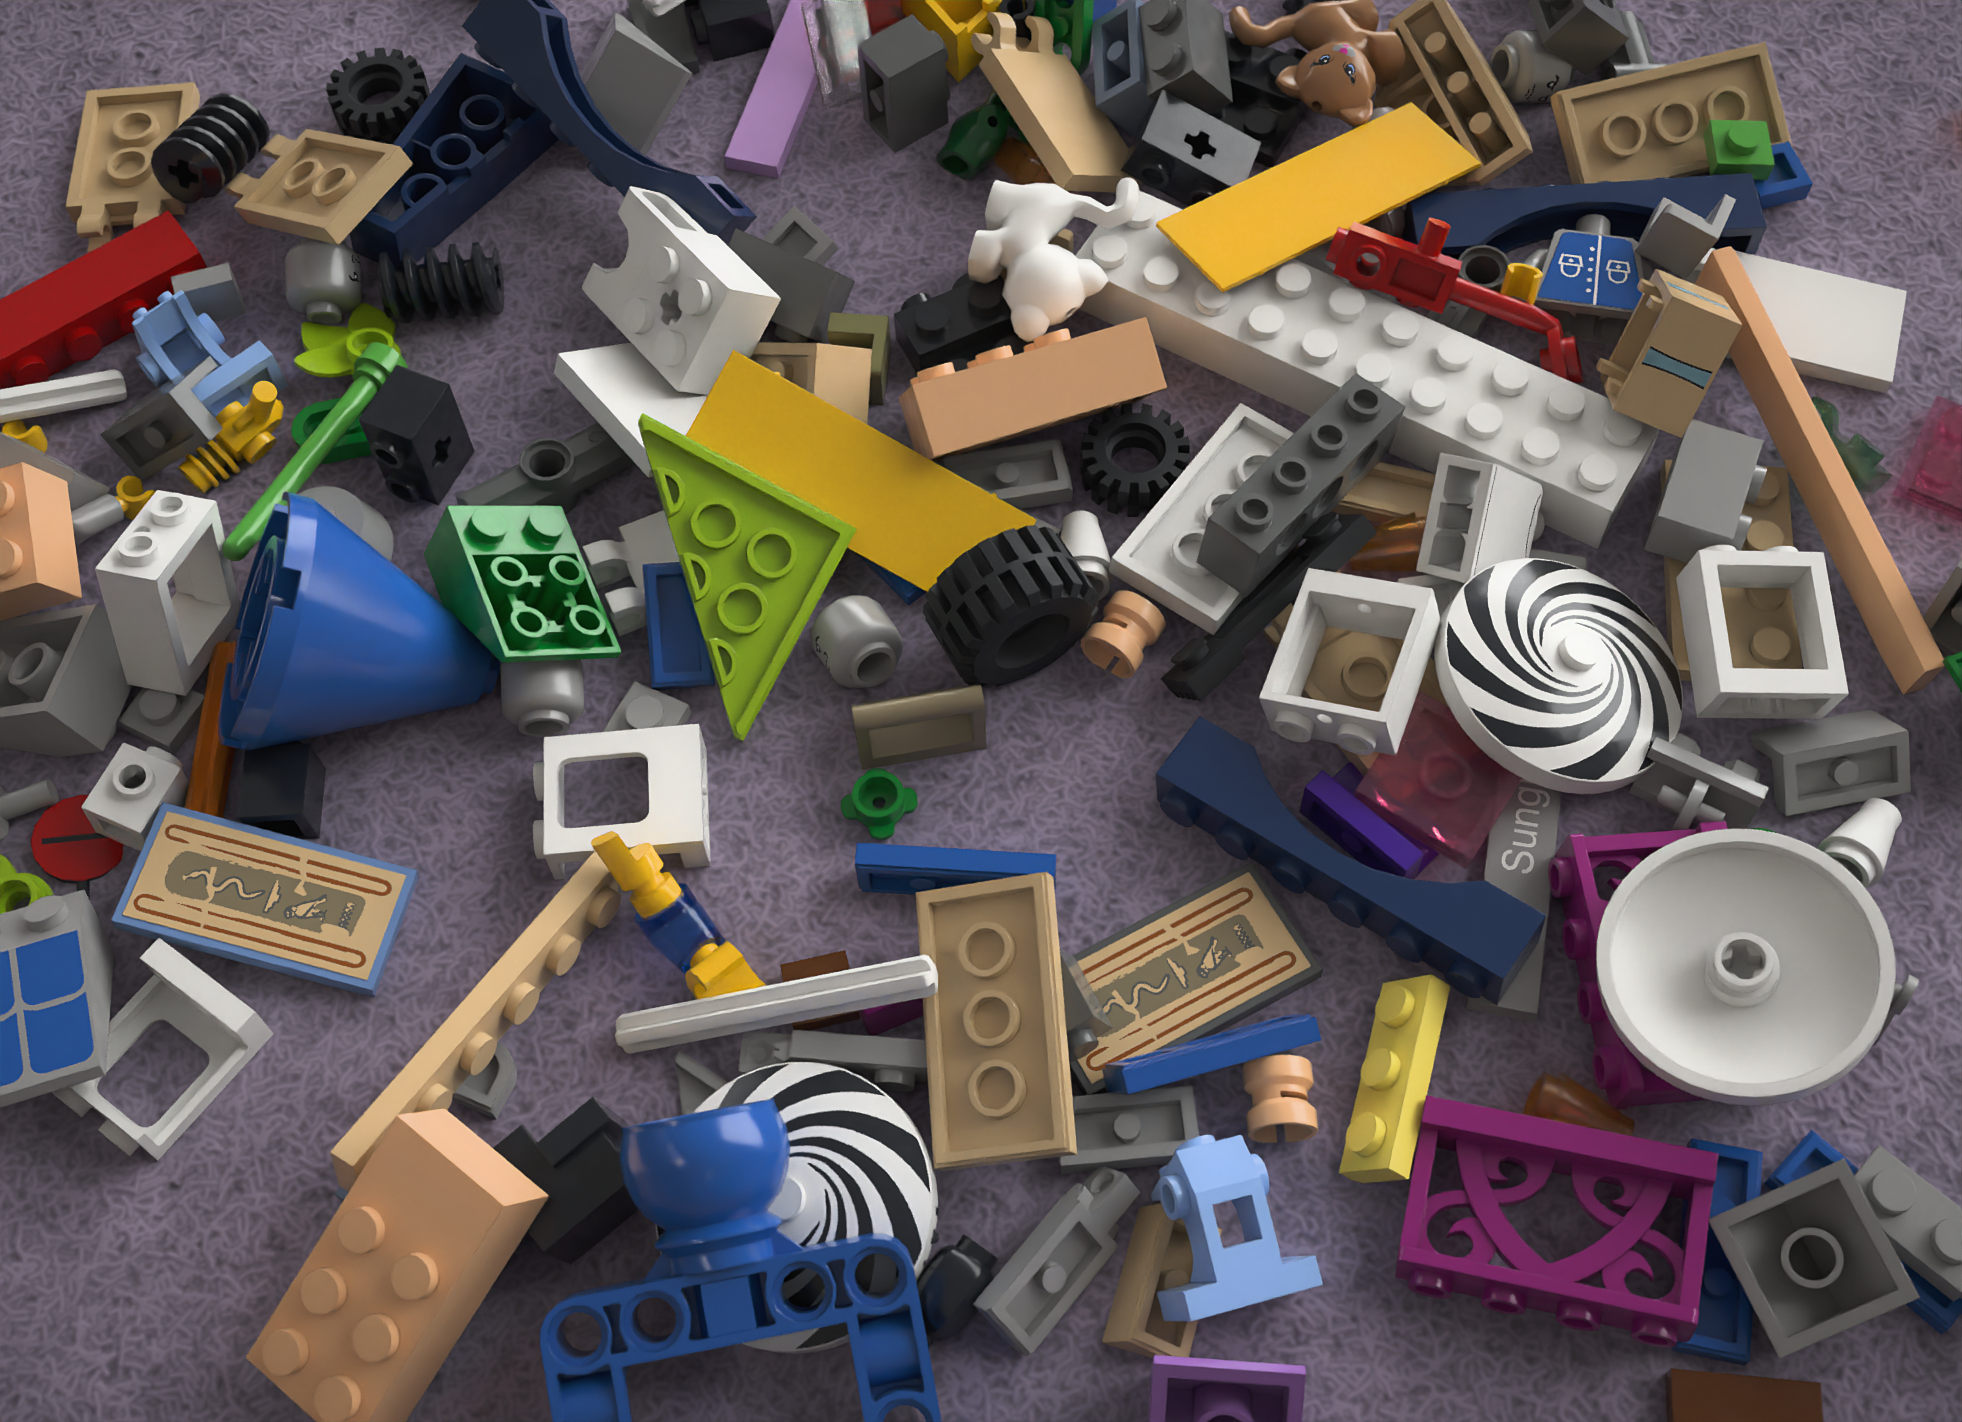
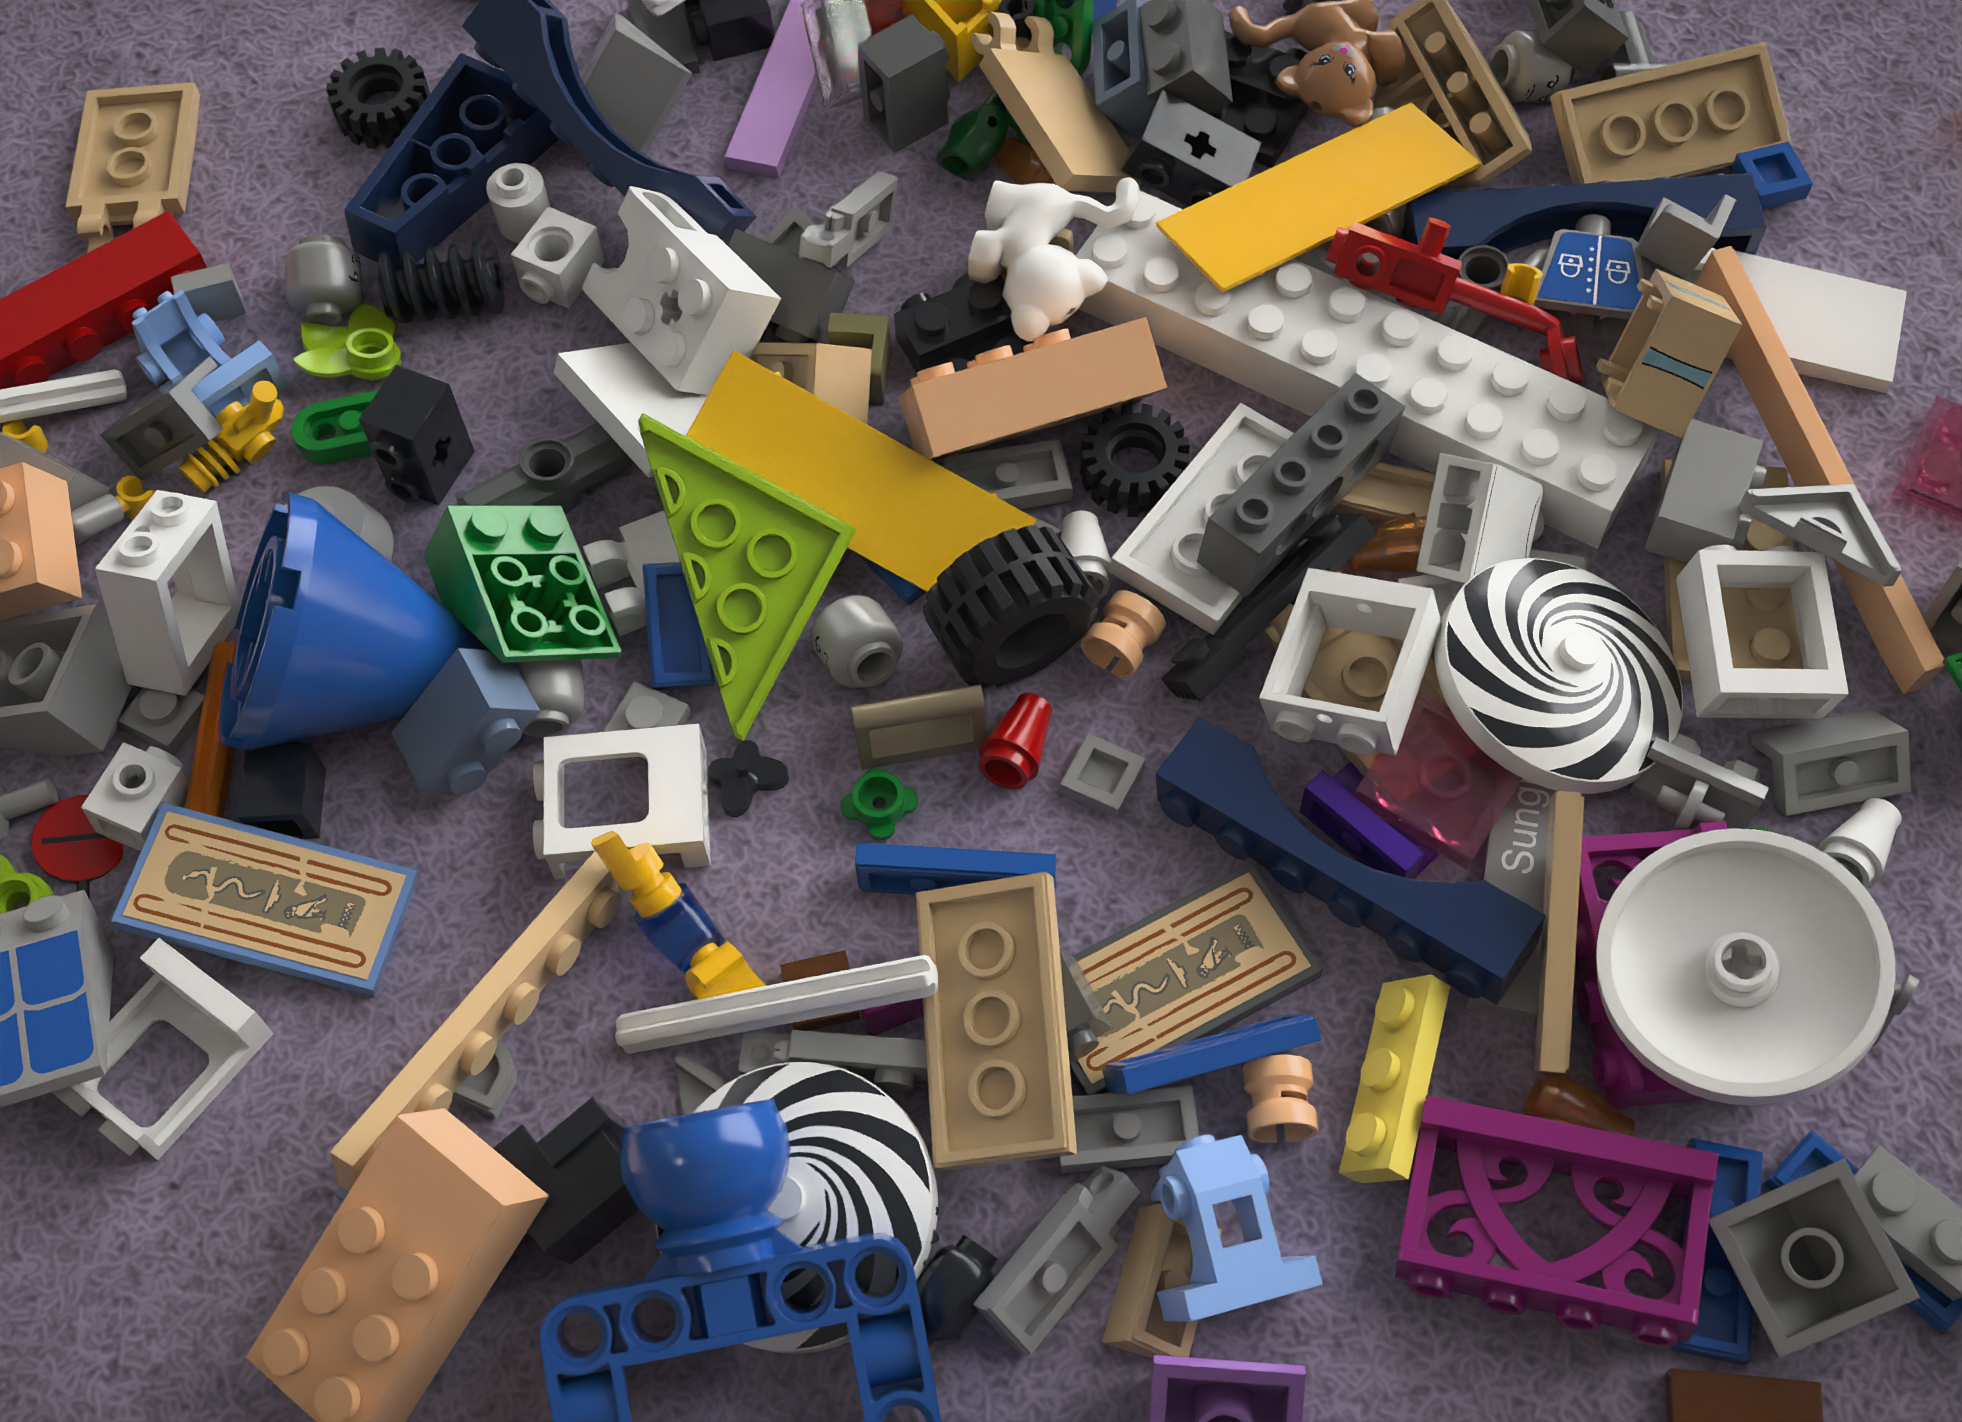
(209, 148): black piece -> none
(318, 184): tan tile -> none
(370, 373): bright green piece -> none
(464, 722): none -> sand blue brick
(517, 199): none -> white brick
(556, 257): none -> white brick
(746, 775): none -> black piece
(852, 223): none -> light grey hinge
(1016, 743): none -> red cone
(1102, 775): none -> light grey tile
(1559, 932): none -> tan tile
(1739, 148): bright green plate -> none
(1829, 521): none -> light grey tile
(1857, 453): clear green plate -> none

